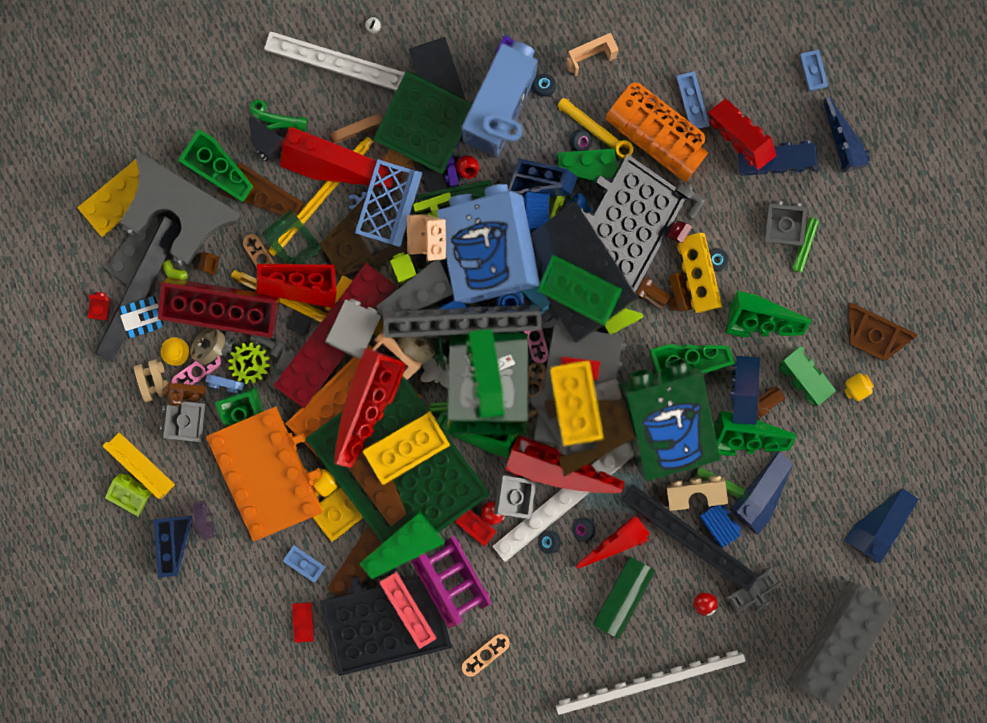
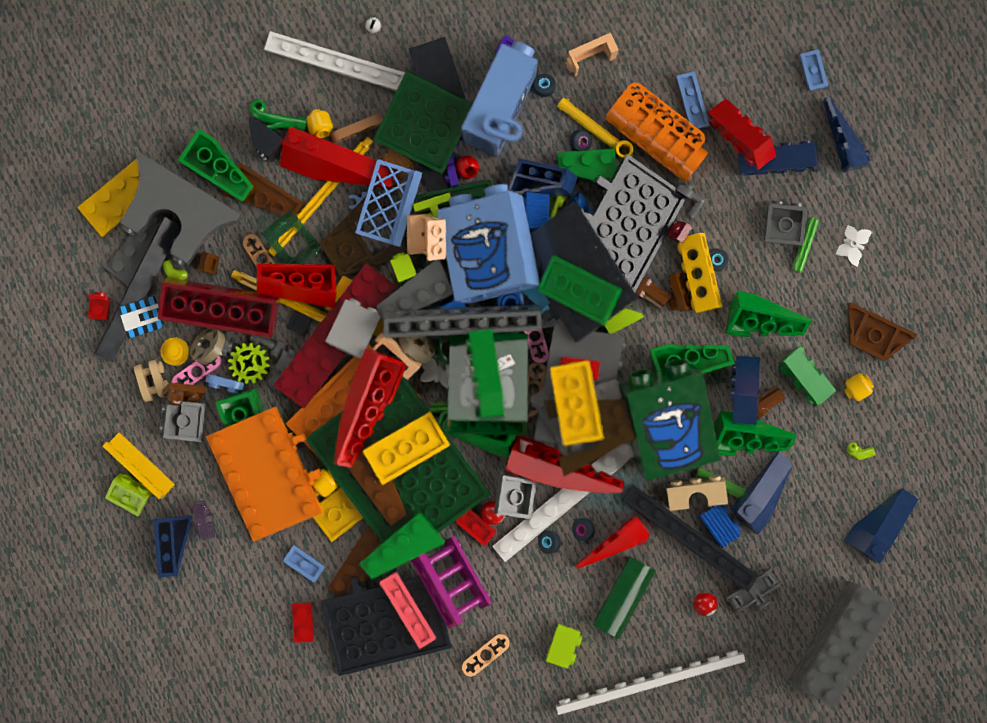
(319, 123): none -> yellow head
(563, 646): none -> lime brick
(852, 244): none -> white piece
(859, 453): none -> lime arm

